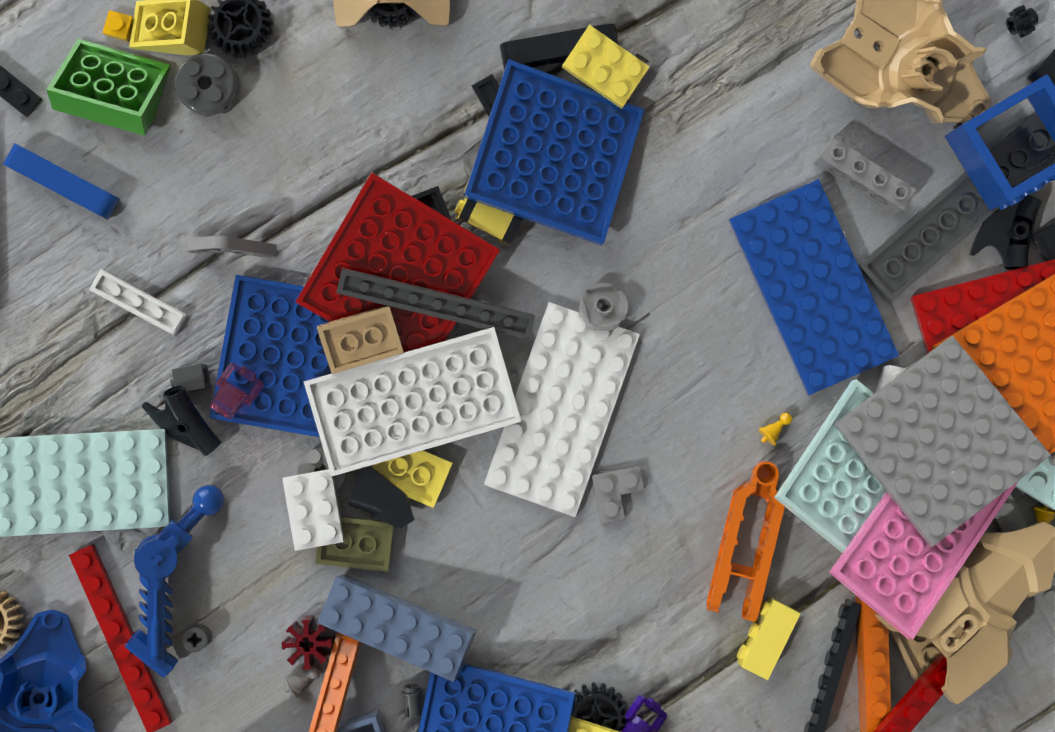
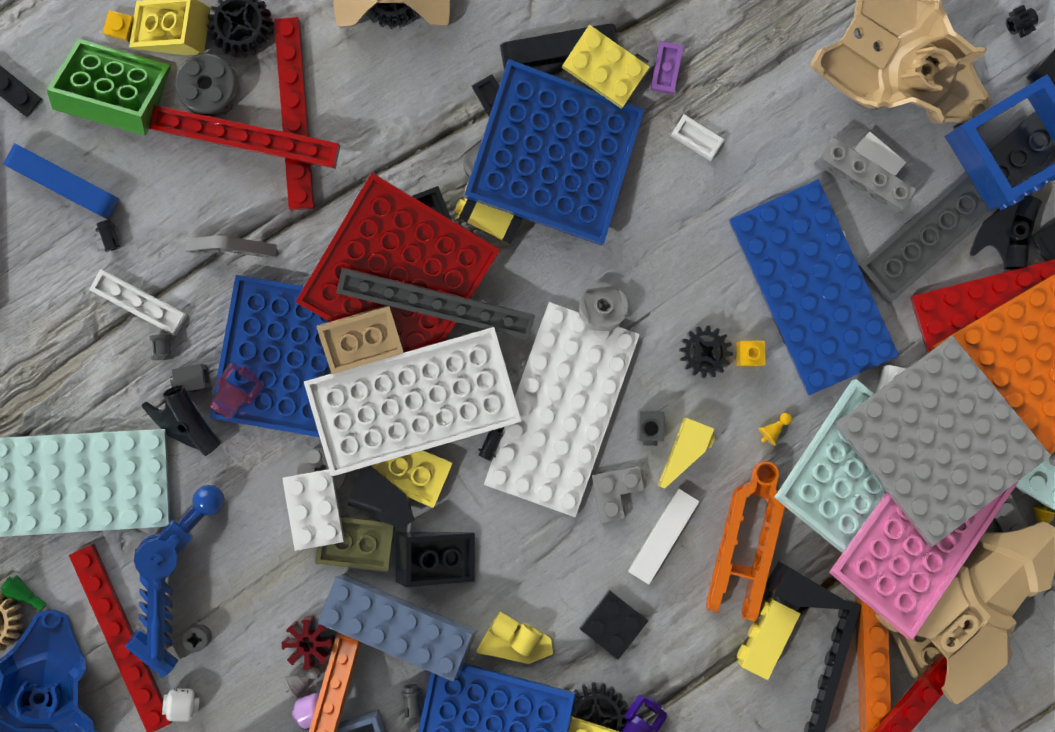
(19, 591): none -> green cone
(108, 235): none -> black pin
(161, 347): none -> dark grey bush
(180, 705): none -> white head
(245, 137): none -> red plate
(293, 108): none -> red plate
(304, 710): none -> lavender head
(434, 558): none -> black slope
(490, 445): none -> black pin
(515, 641): none -> light yellow panel
(613, 624): none -> black plate
(656, 417): none -> dark grey brick
(663, 536): none -> white tile
(666, 67): none -> medium lavender plate
(688, 446): none -> light yellow slope
(697, 137): none -> white tile
(713, 360): none -> black gear
(750, 353): none -> yellow brick
(790, 586): none -> black slope
(879, 153): none -> white tile

